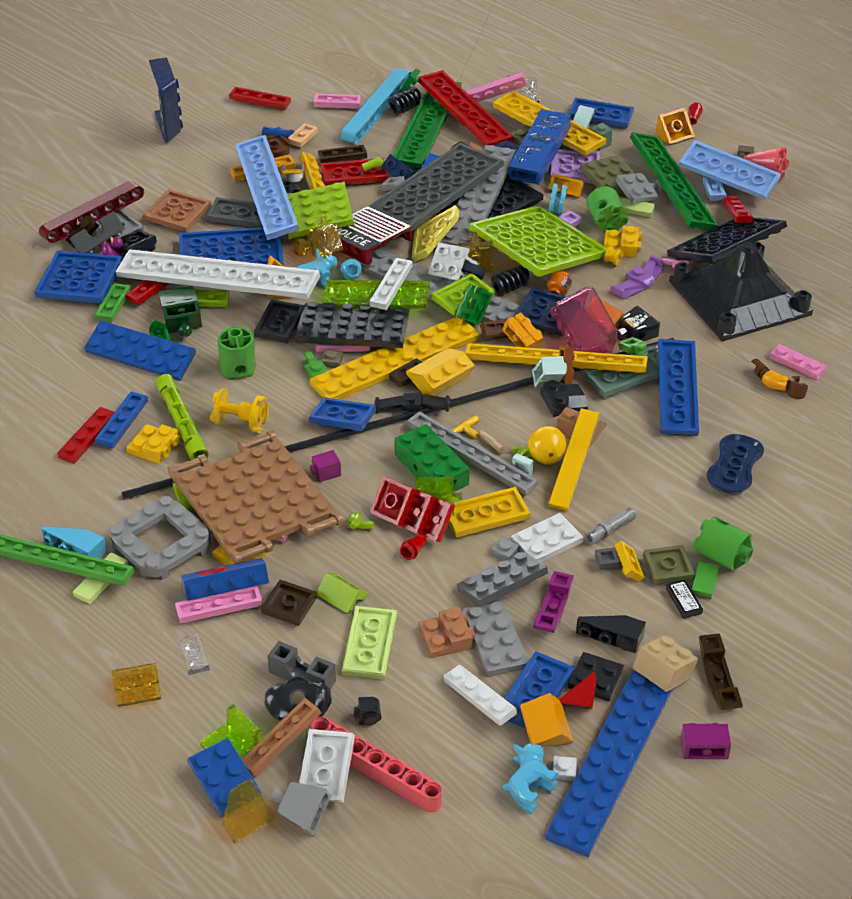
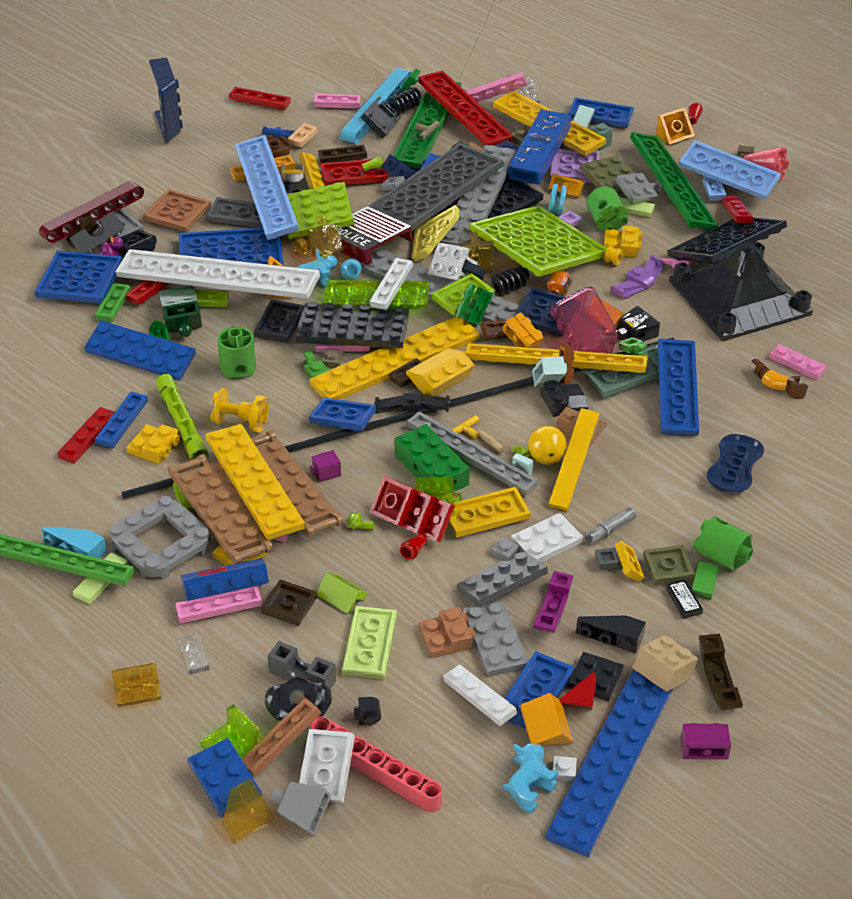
(255, 482): none -> yellow plate
(380, 117): none -> black container
(426, 130): none -> dark tan piece

